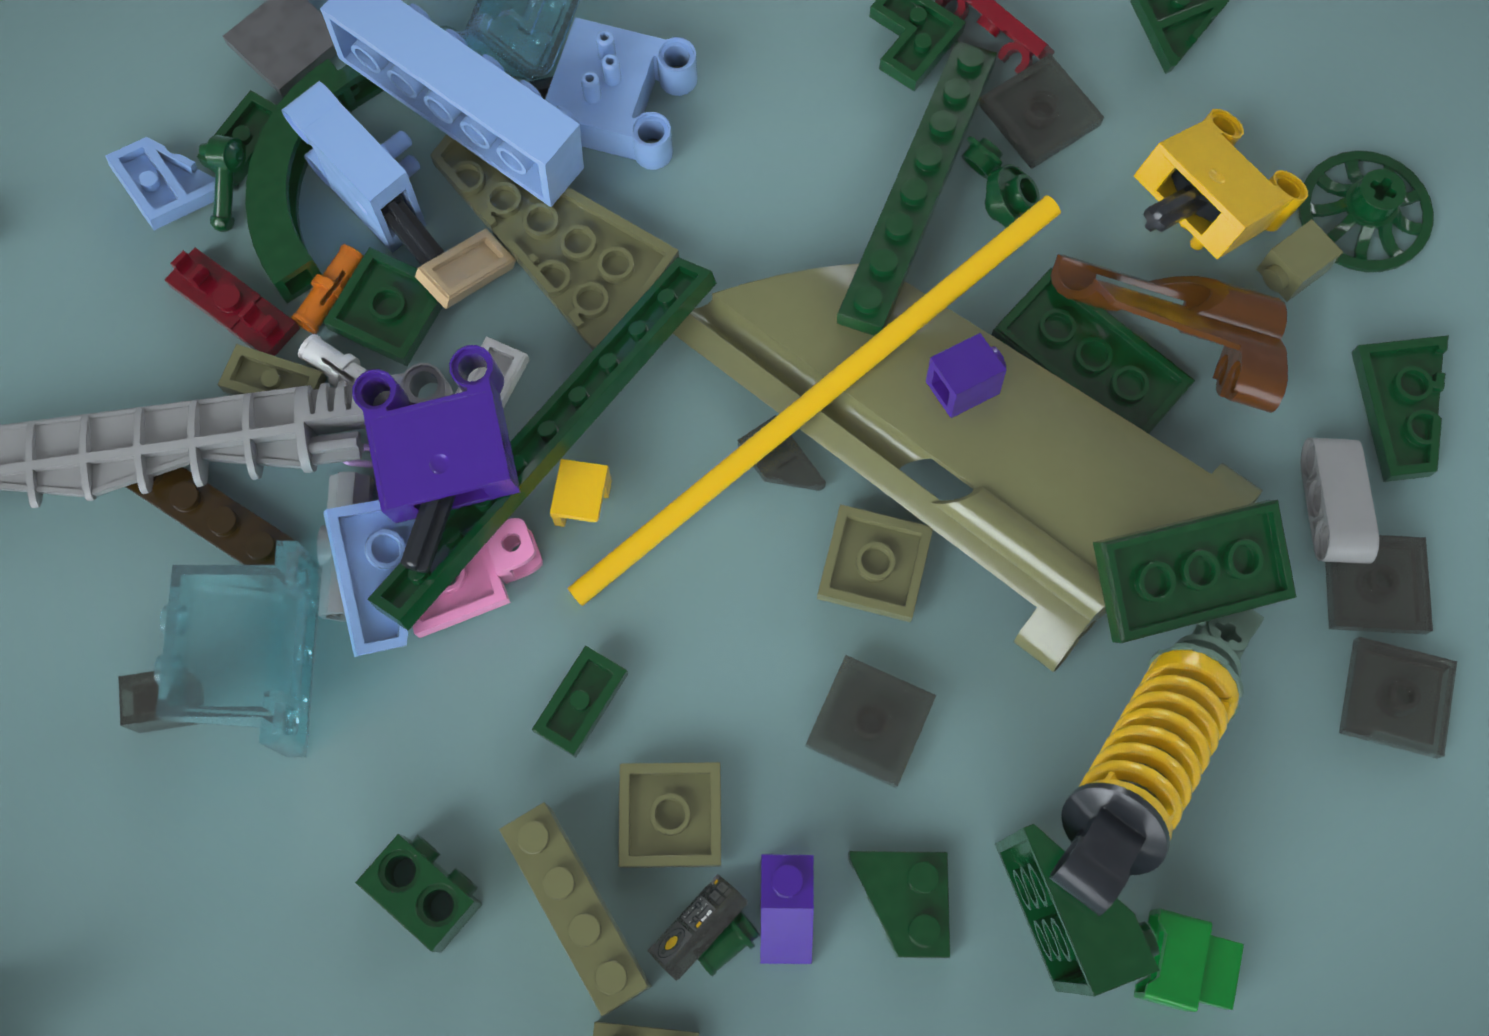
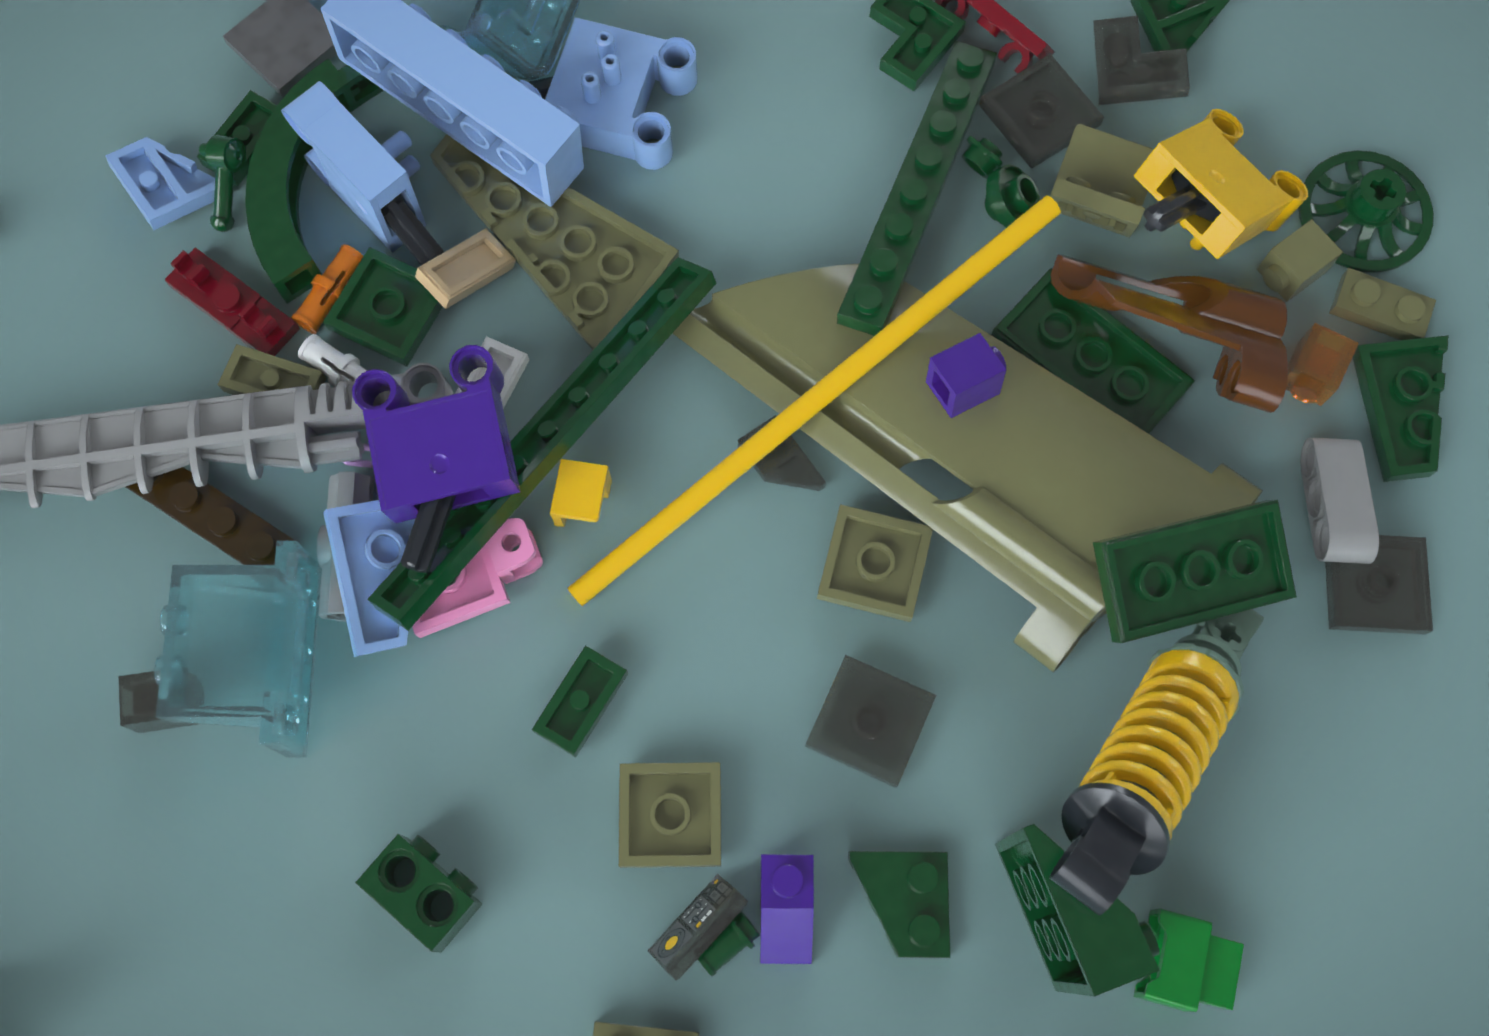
(575, 908): olive brick -> none
(1099, 180): none -> olive bracket
(1134, 76): none -> clear smoke plate
(1319, 364): none -> clear orange brick
(1382, 306): none -> olive plate
(1398, 697): clear smoke plate -> none

